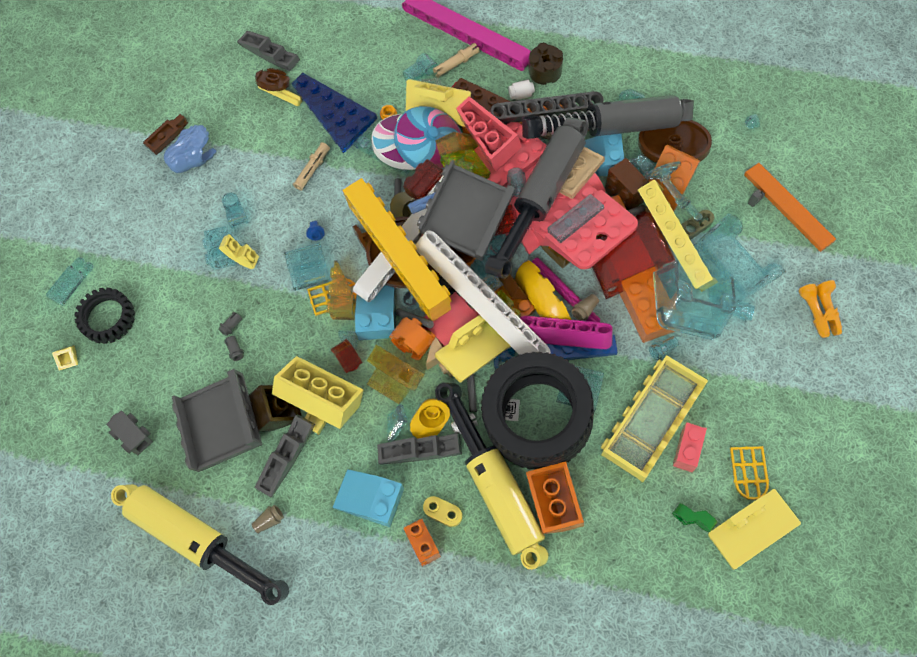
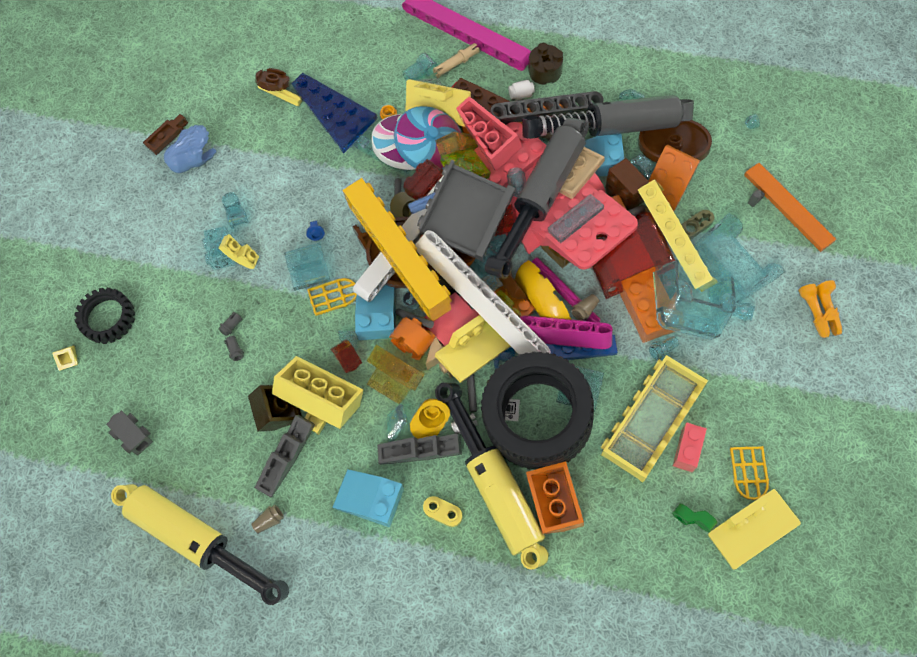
(69, 281): clear light blue hinge -> none
(216, 422): dark grey panel -> none
(269, 51): dark grey slope -> none
(321, 151): tan pin -> none
(342, 302): clear yellow slope -> none
(422, 542): orange hips -> none
(663, 173): clear light blue dish -> none

